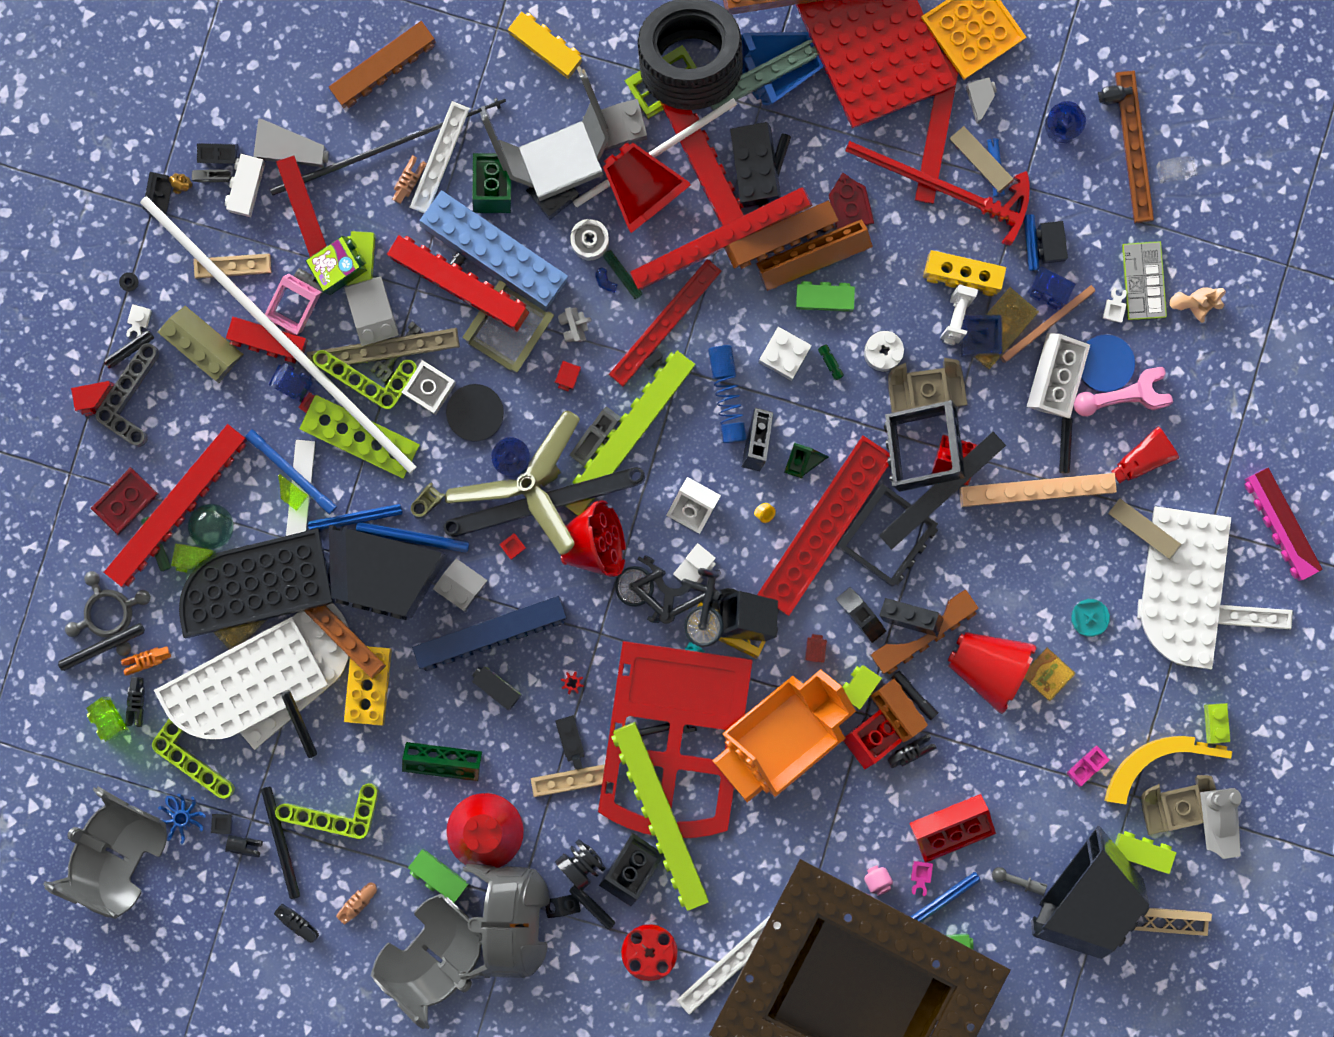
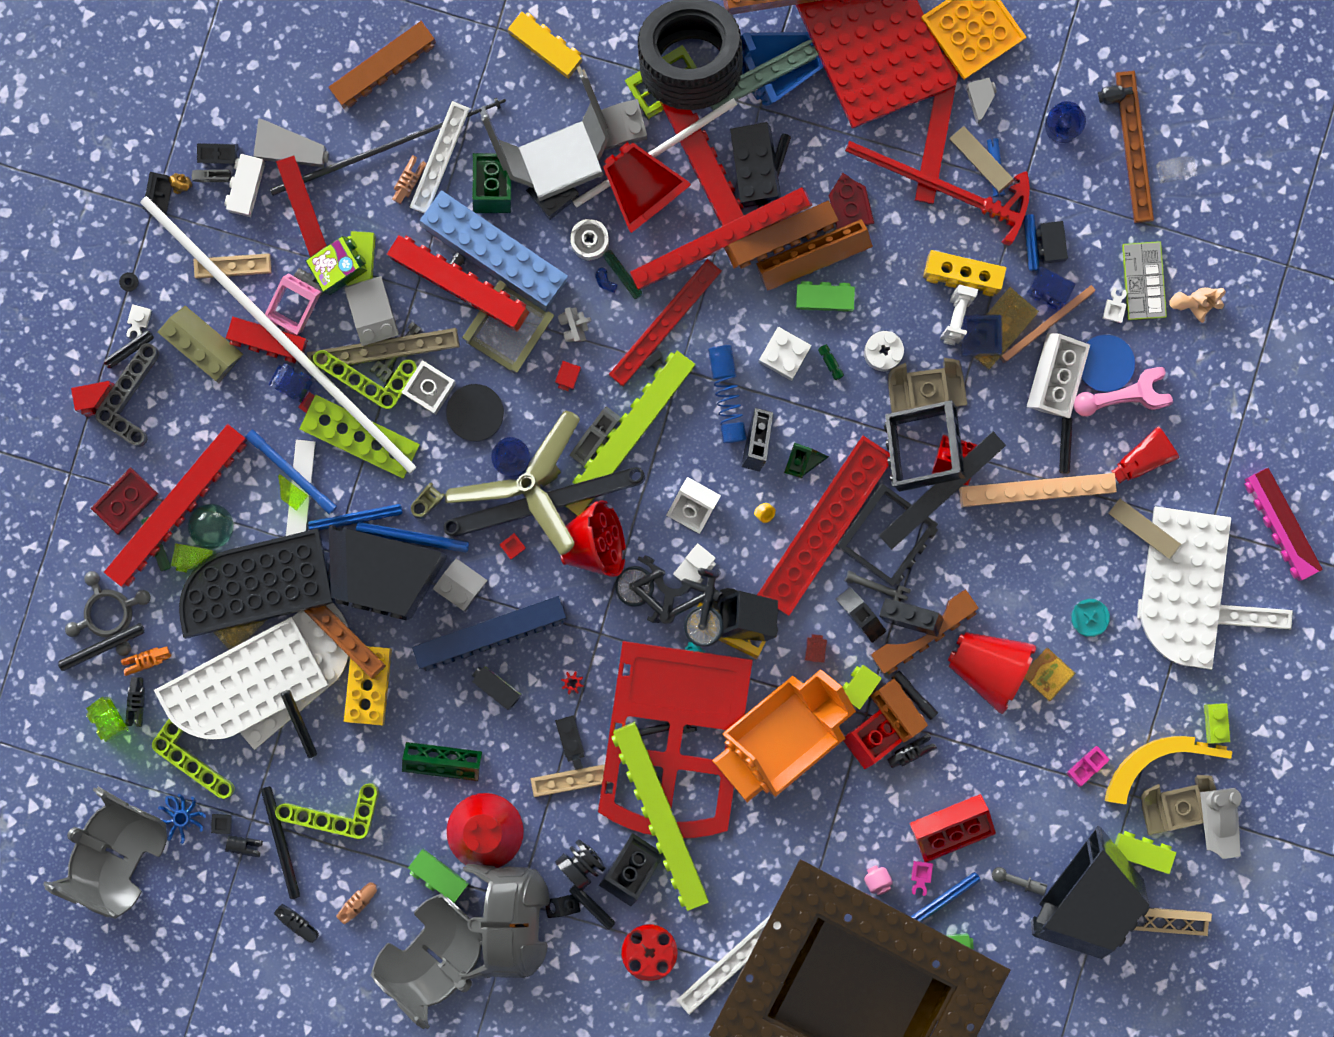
(896, 594): none -> dark grey hinge

